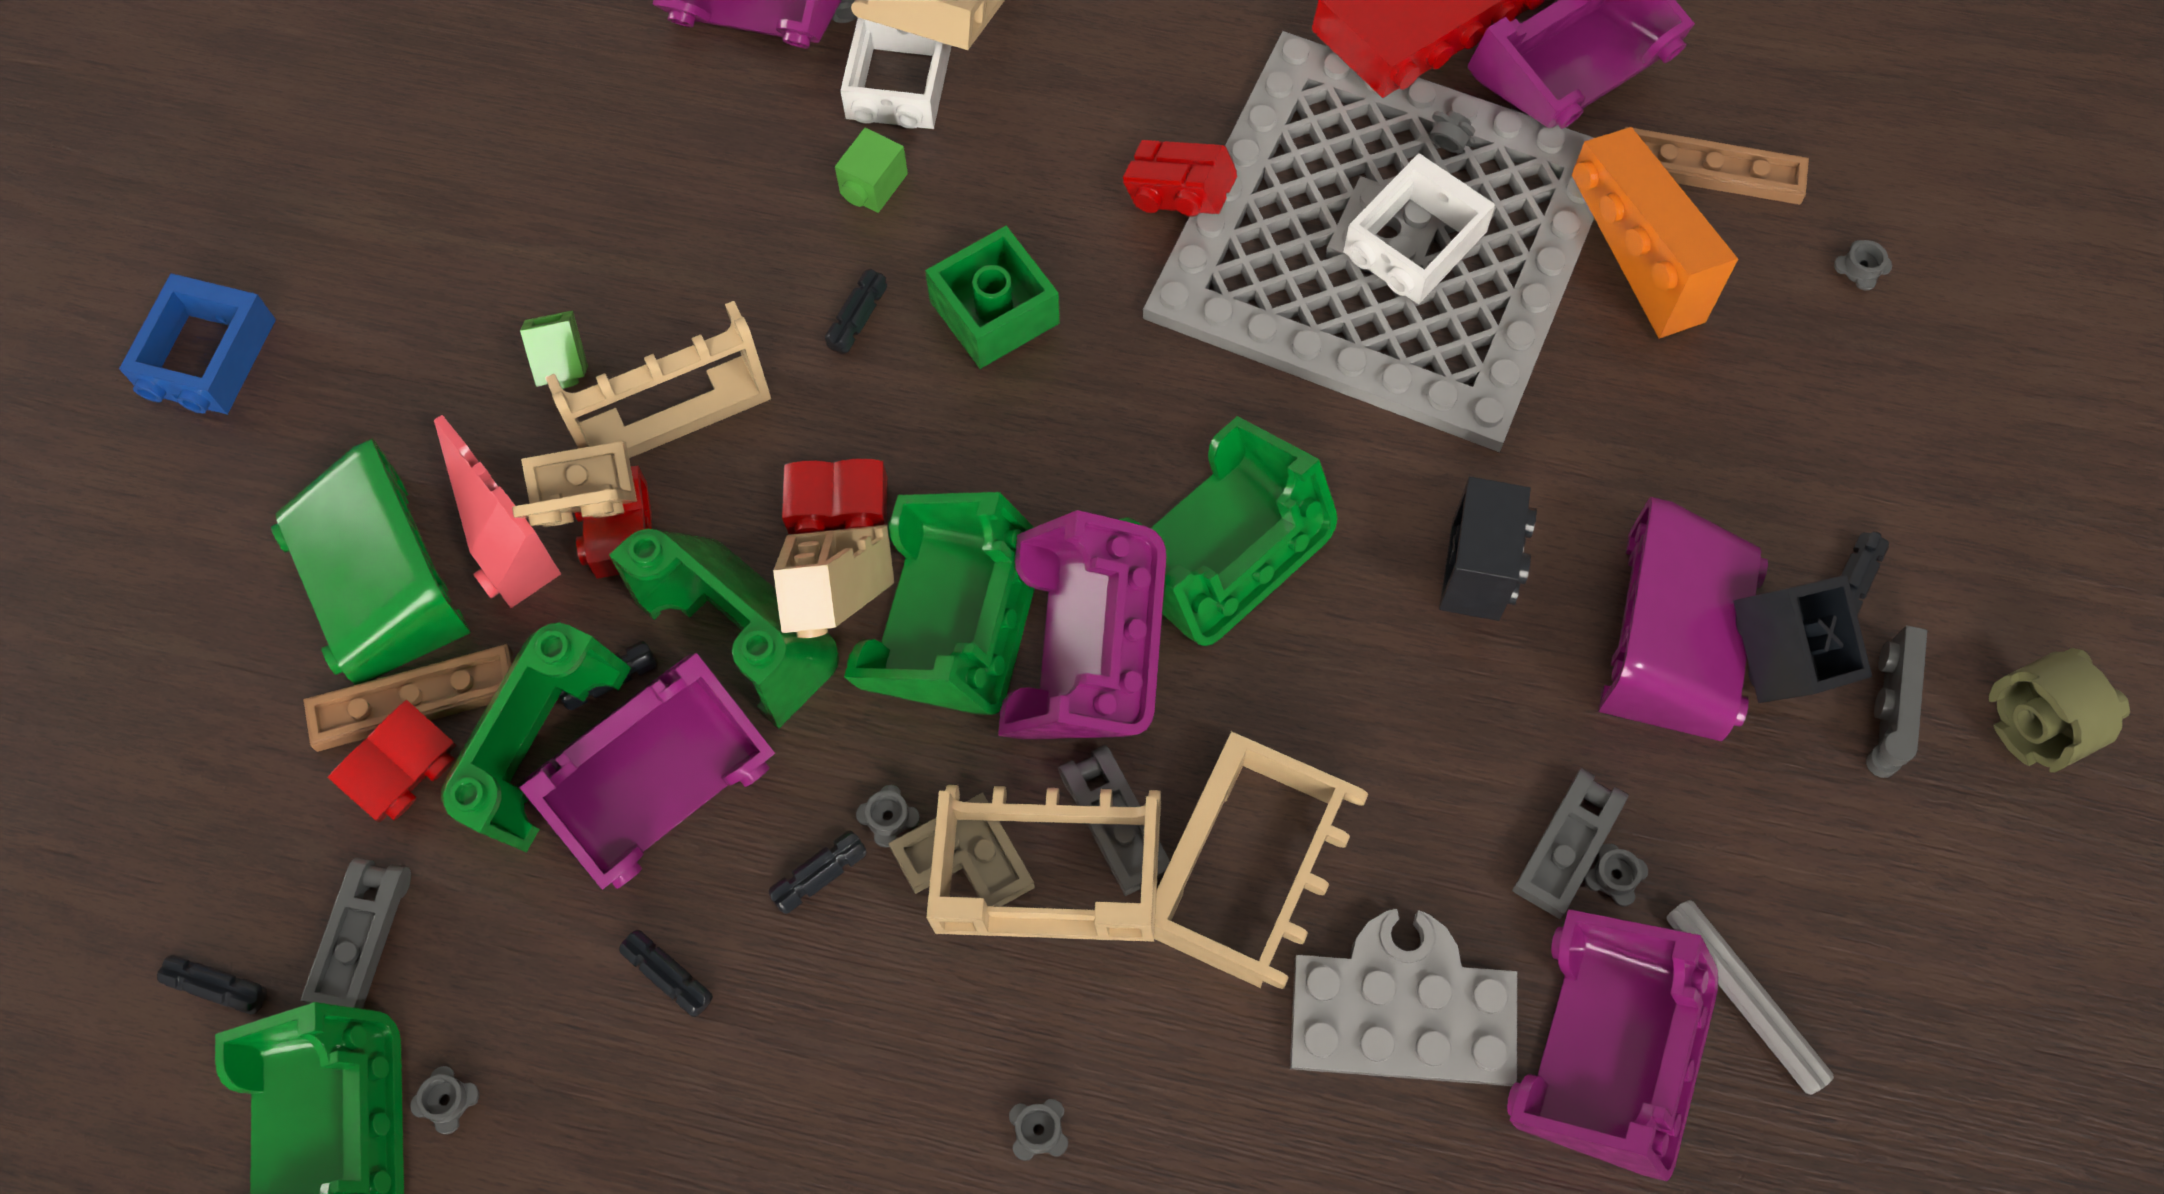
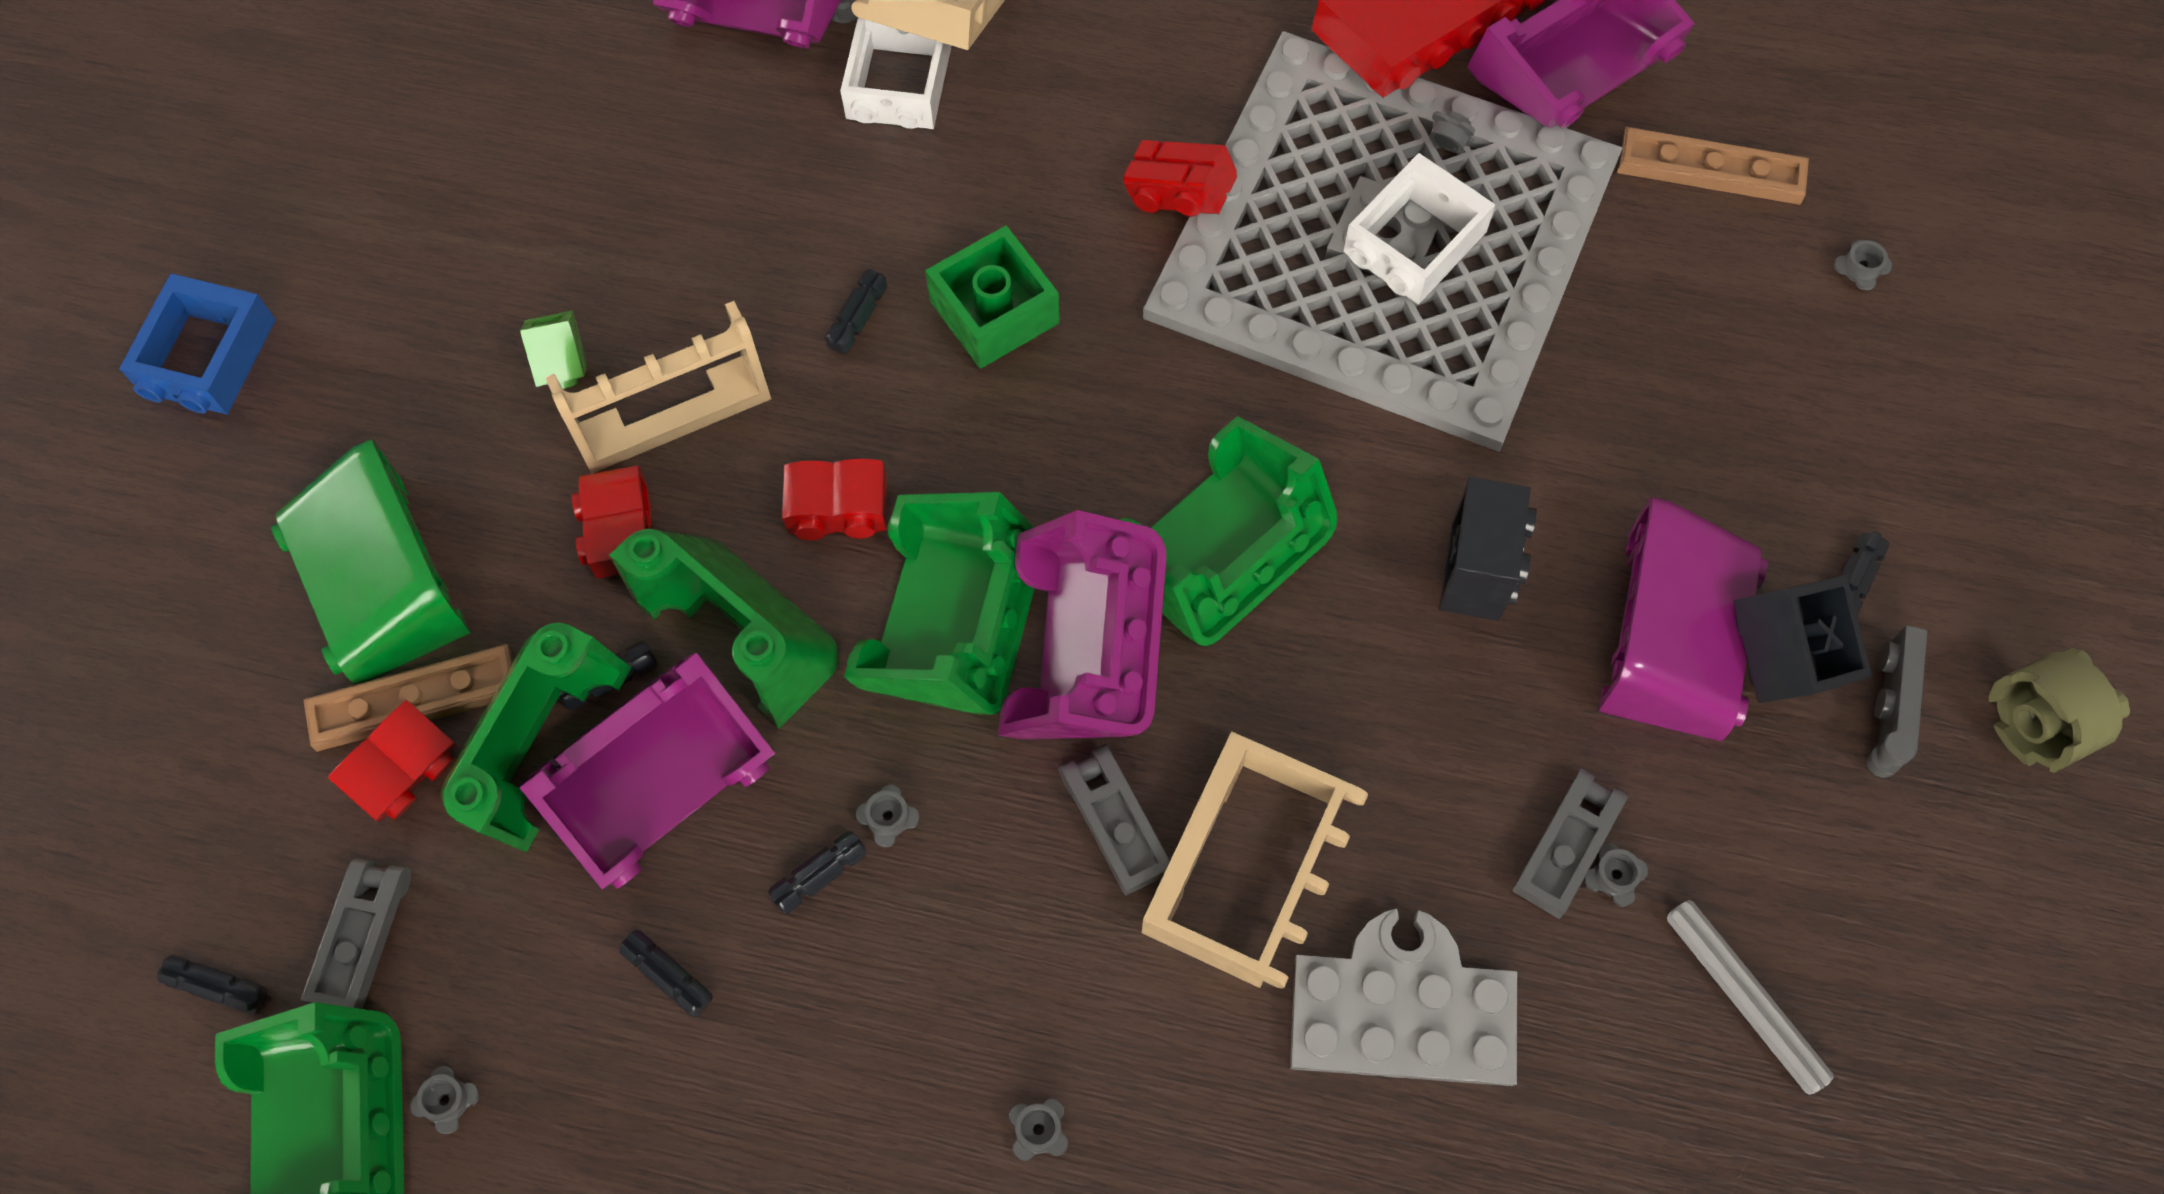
(503, 546): coral wedge -> none
(577, 480): tan bracket -> none
(830, 577): tan wedge -> none
(871, 170): bright green brick -> none
(979, 850): dark tan plate -> none
(1108, 919): tan hinge -> none
(1621, 1043): magenta windscreen -> none
(1654, 231): orange wedge -> none

